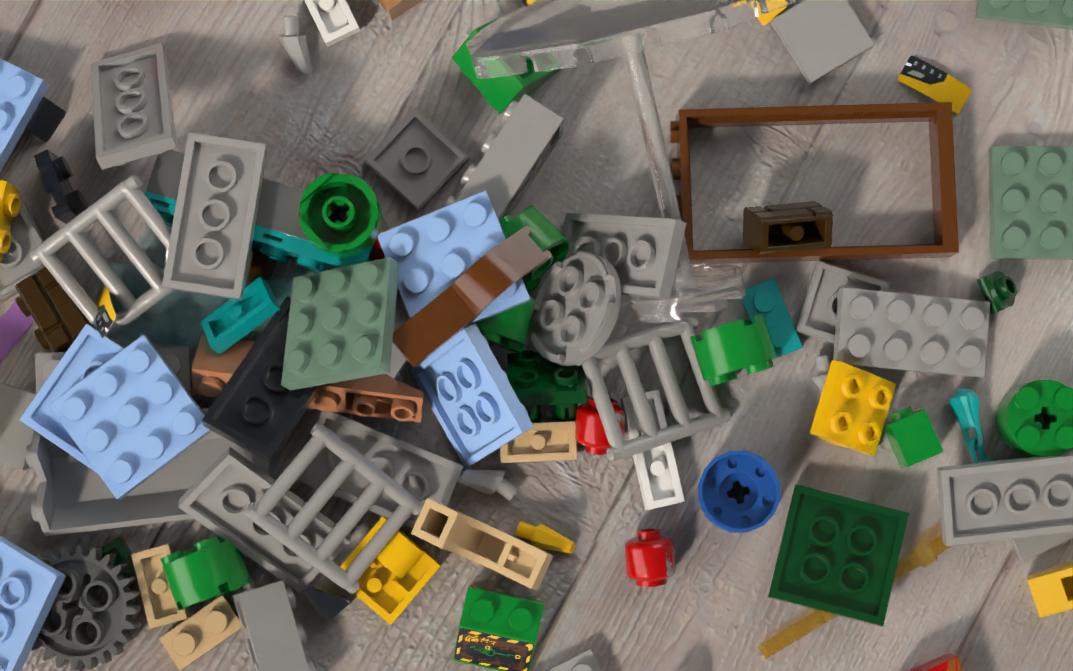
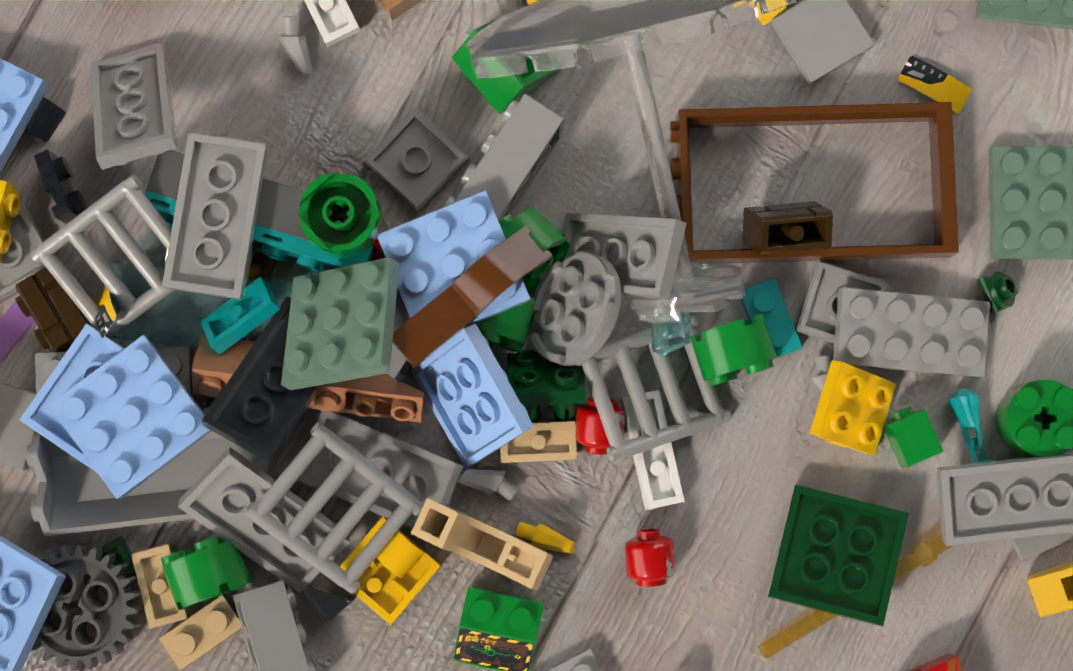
(670, 335): none -> clear light blue plate
(751, 473): blue wheel -> none

